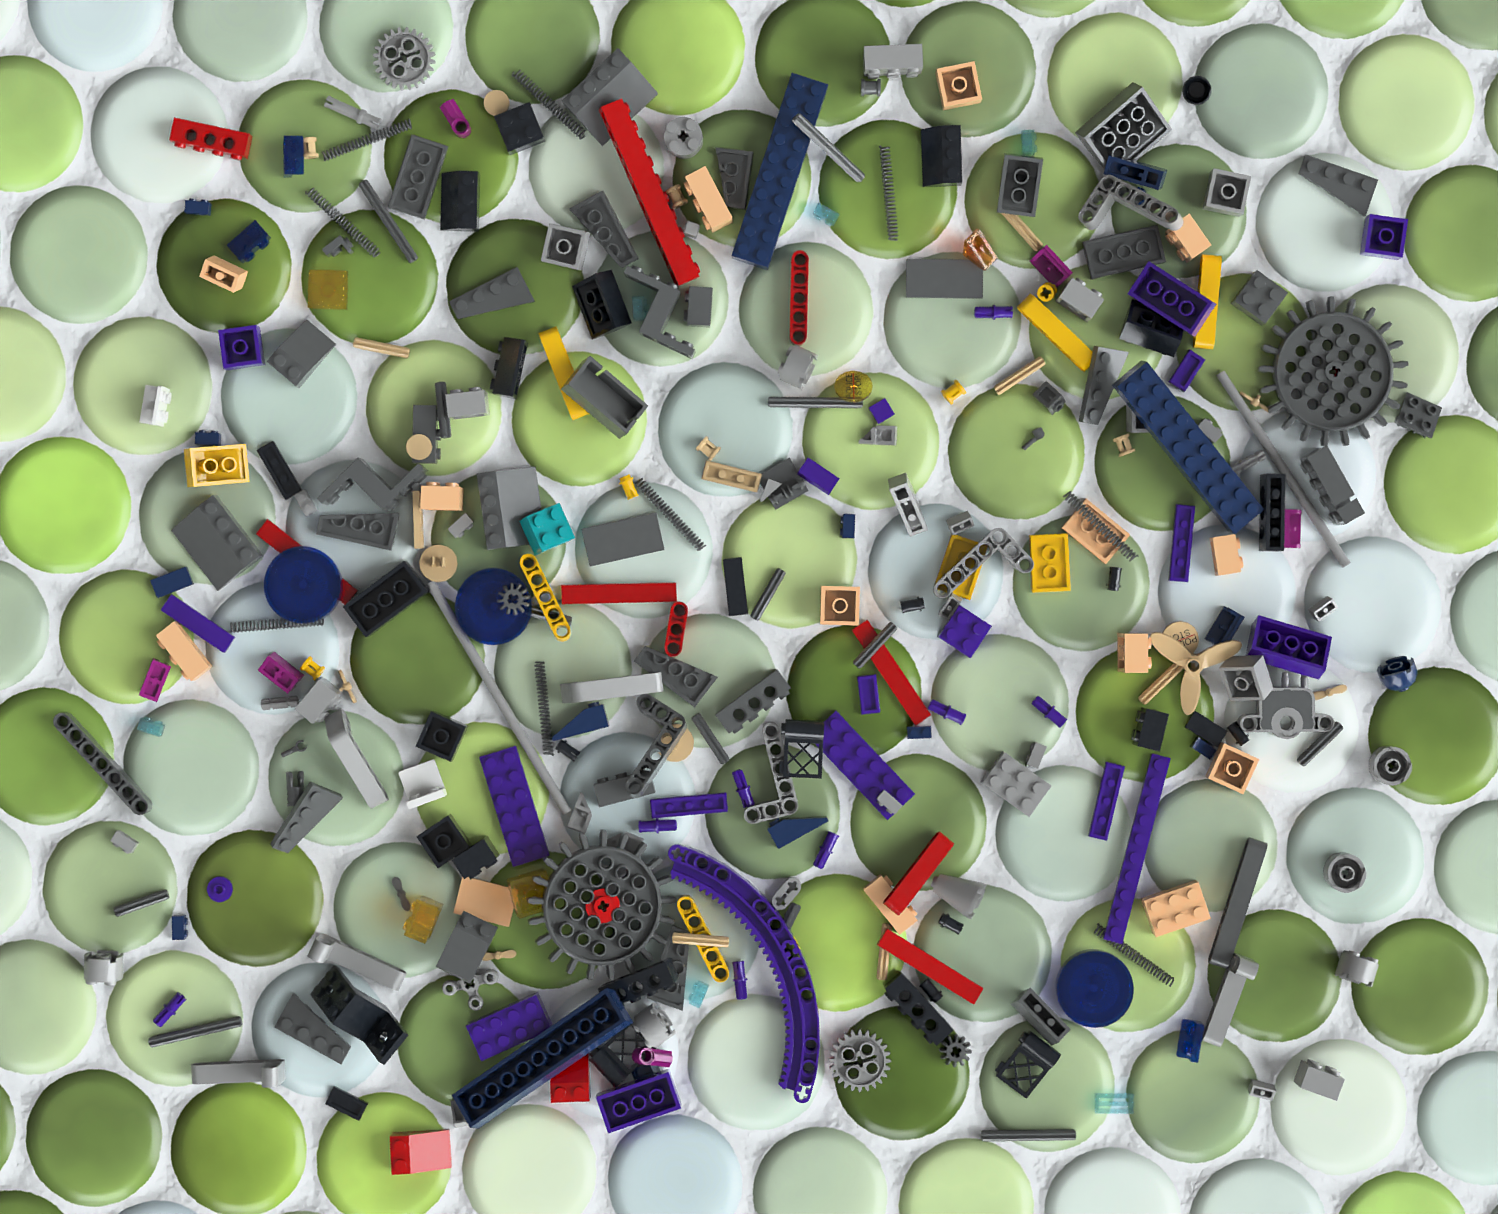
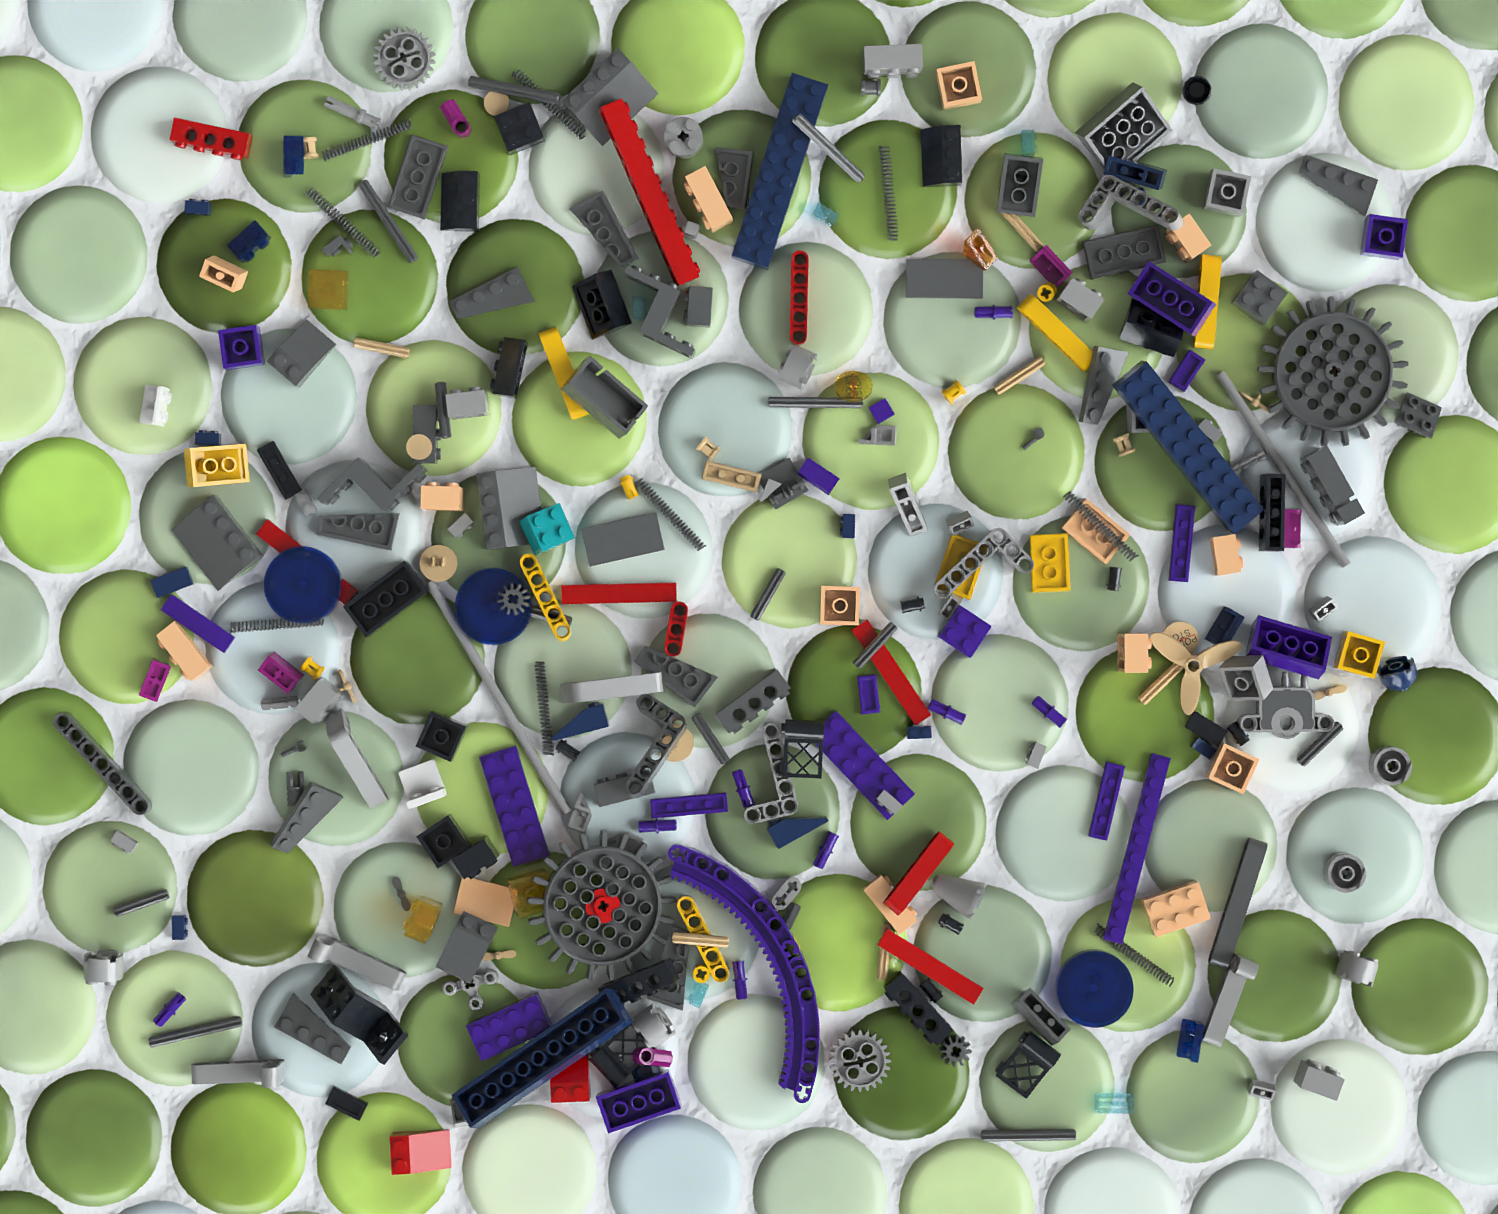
(152, 727): clear light blue piece -> none
(220, 889): dark purple piece -> none
(418, 521): tan tile -> none
(514, 90): none -> dark grey axle
(565, 246): light grey brick -> none
(676, 196): tan bush -> none
(699, 979): none -> yellow bush
(735, 586): black tile -> none
(1016, 784): light grey brick -> none
(1049, 397): dark grey bracket -> none
(1149, 729): black brick -> none
(1359, 654): none -> yellow brick

